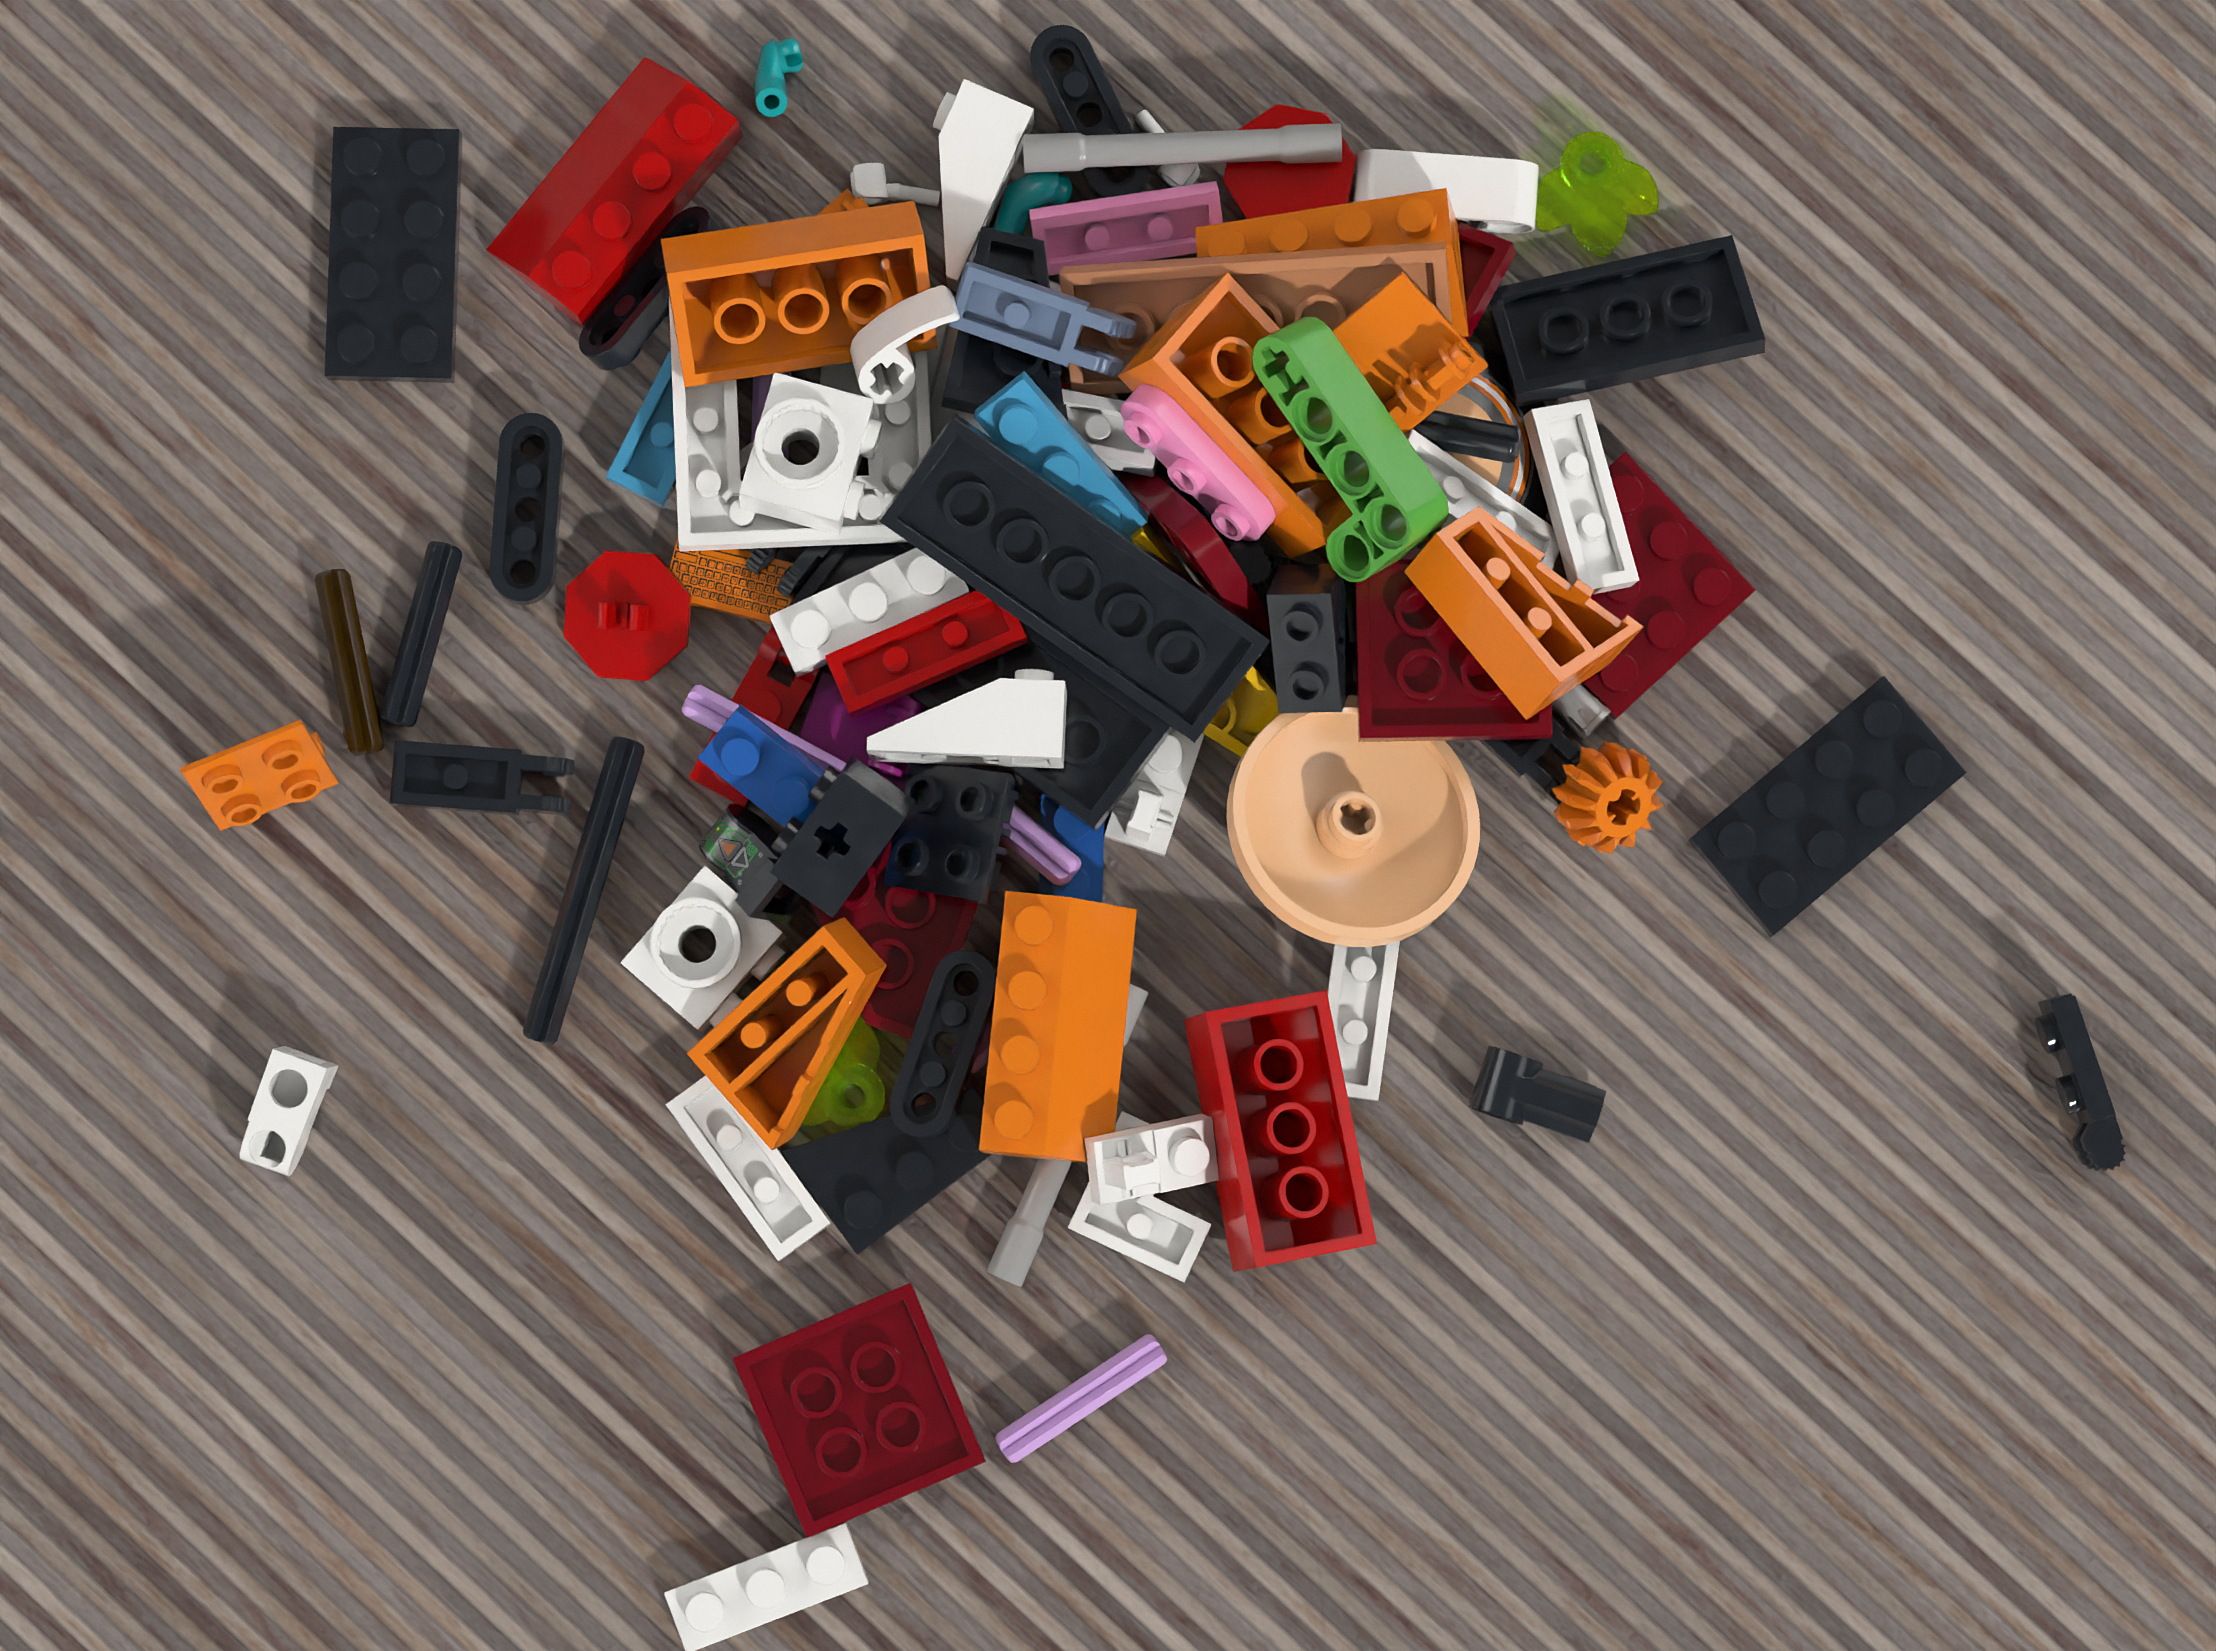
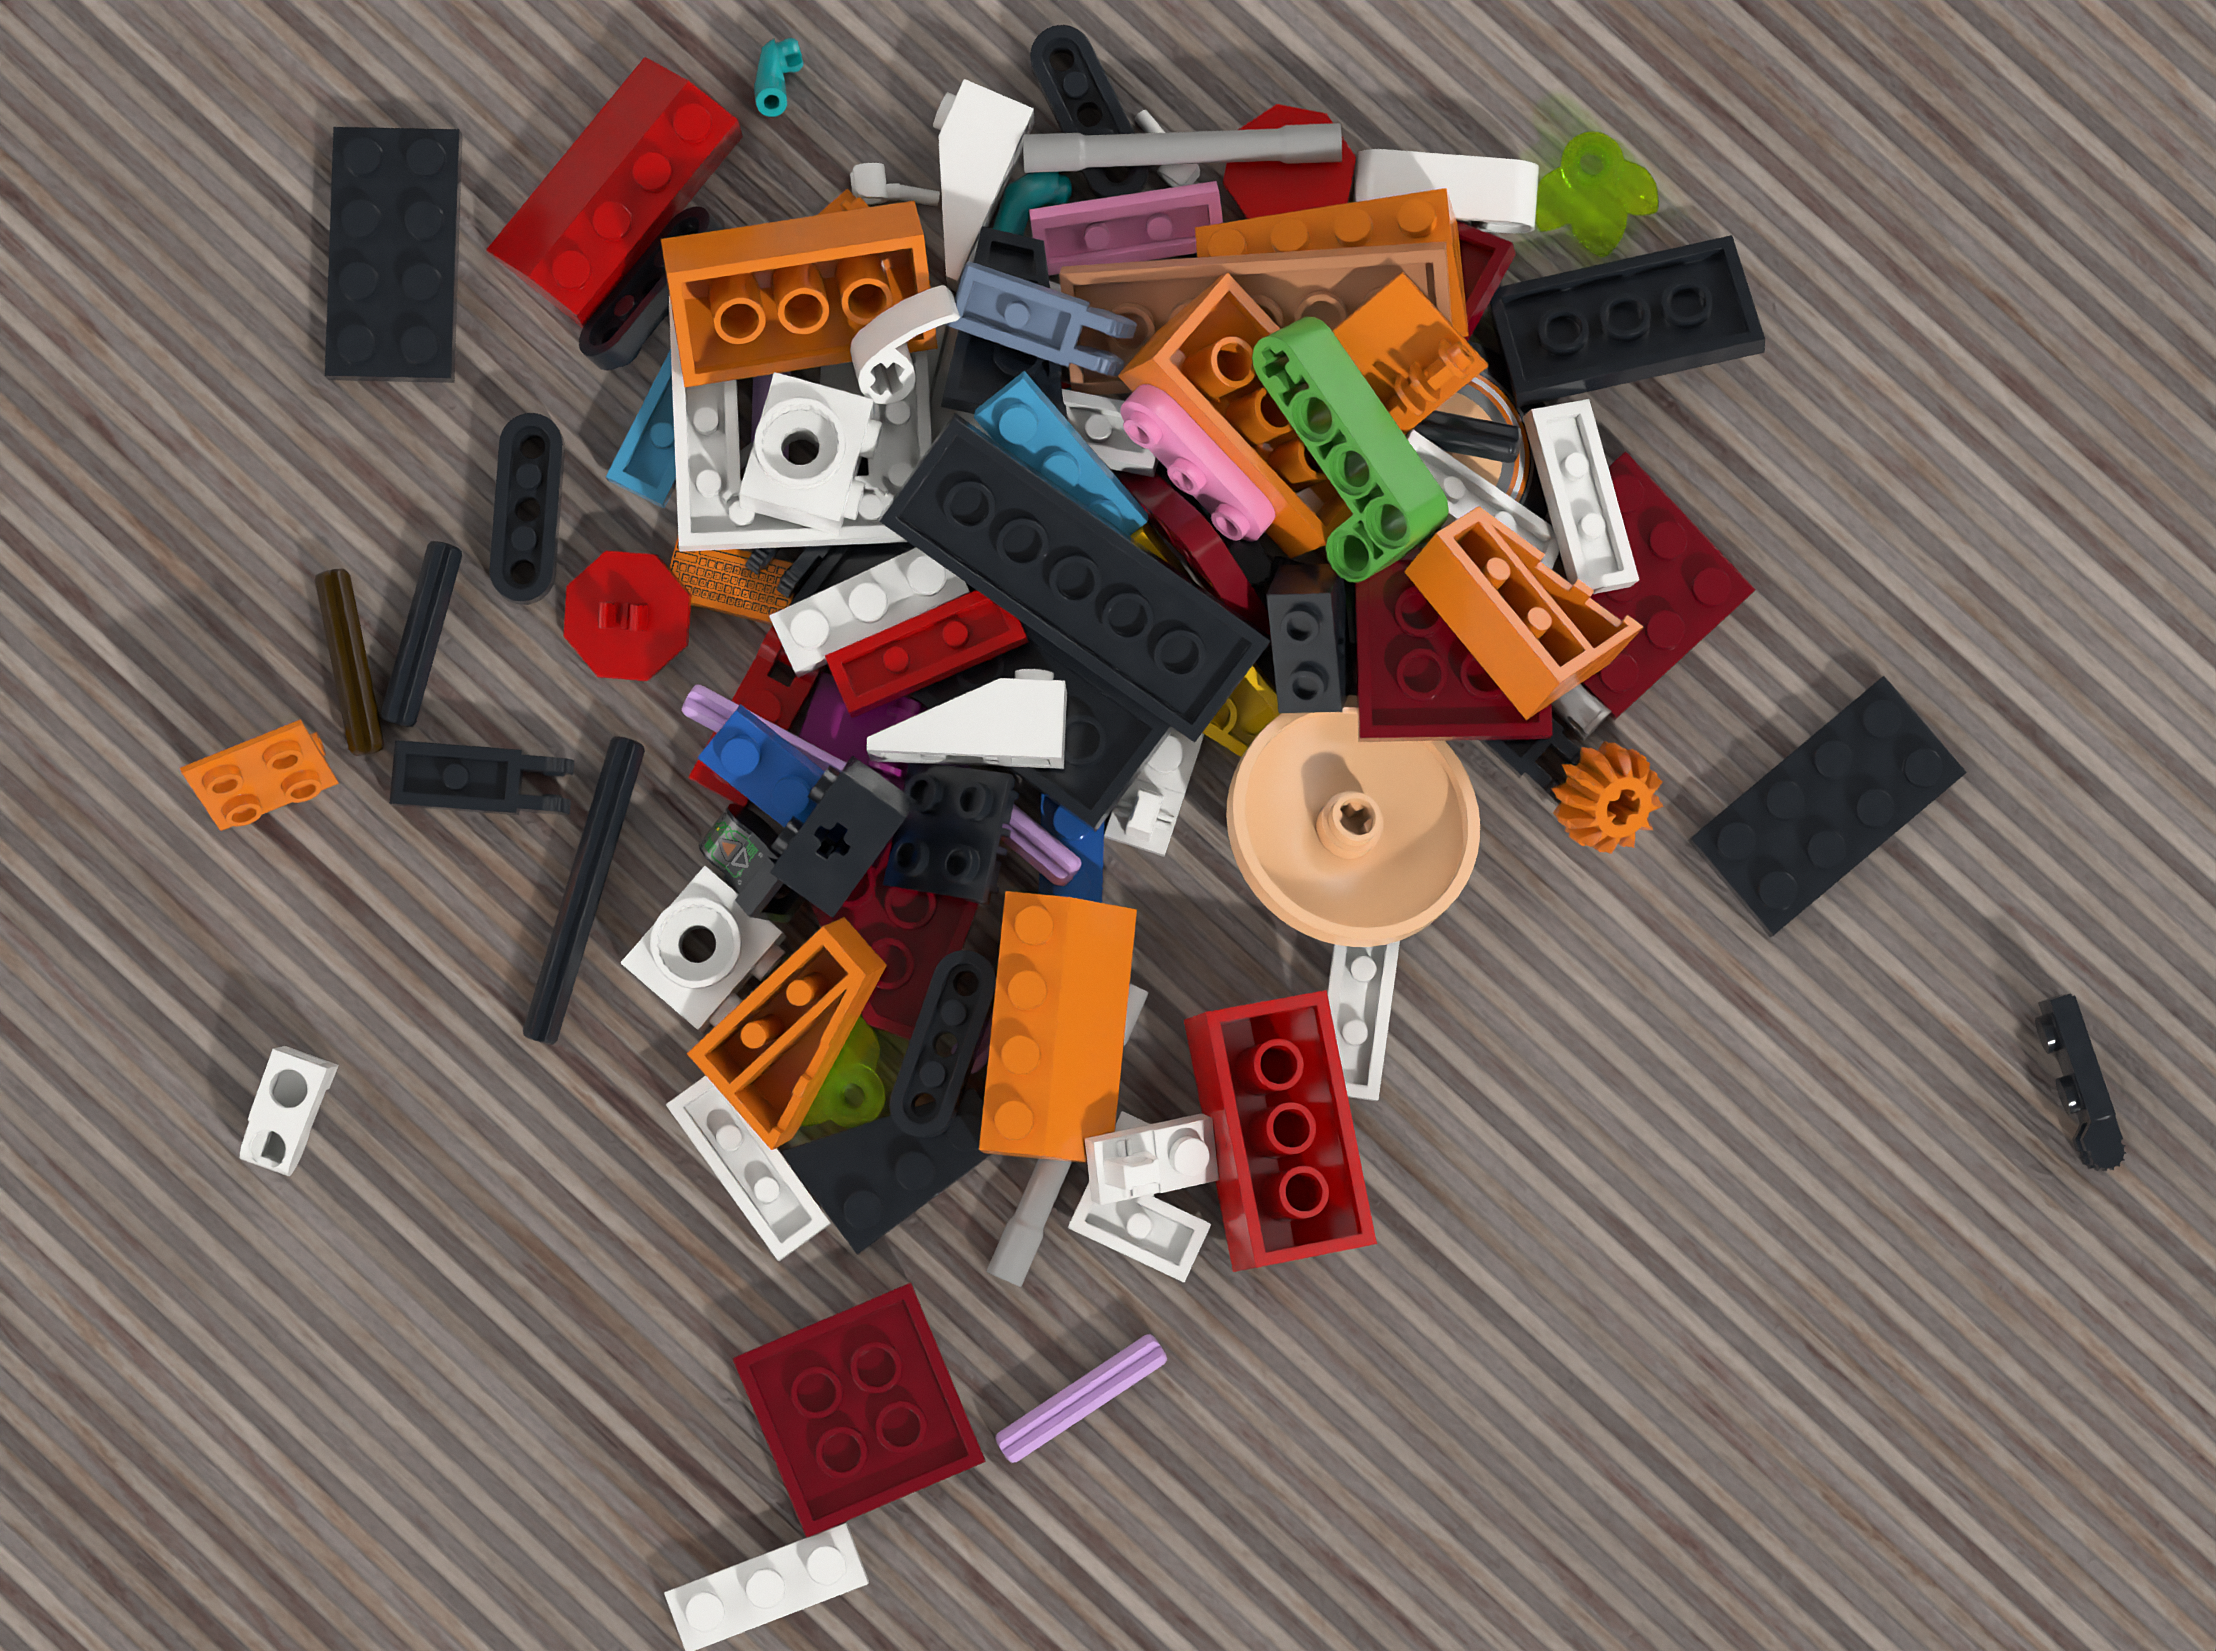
(1522, 1092): black piece -> none

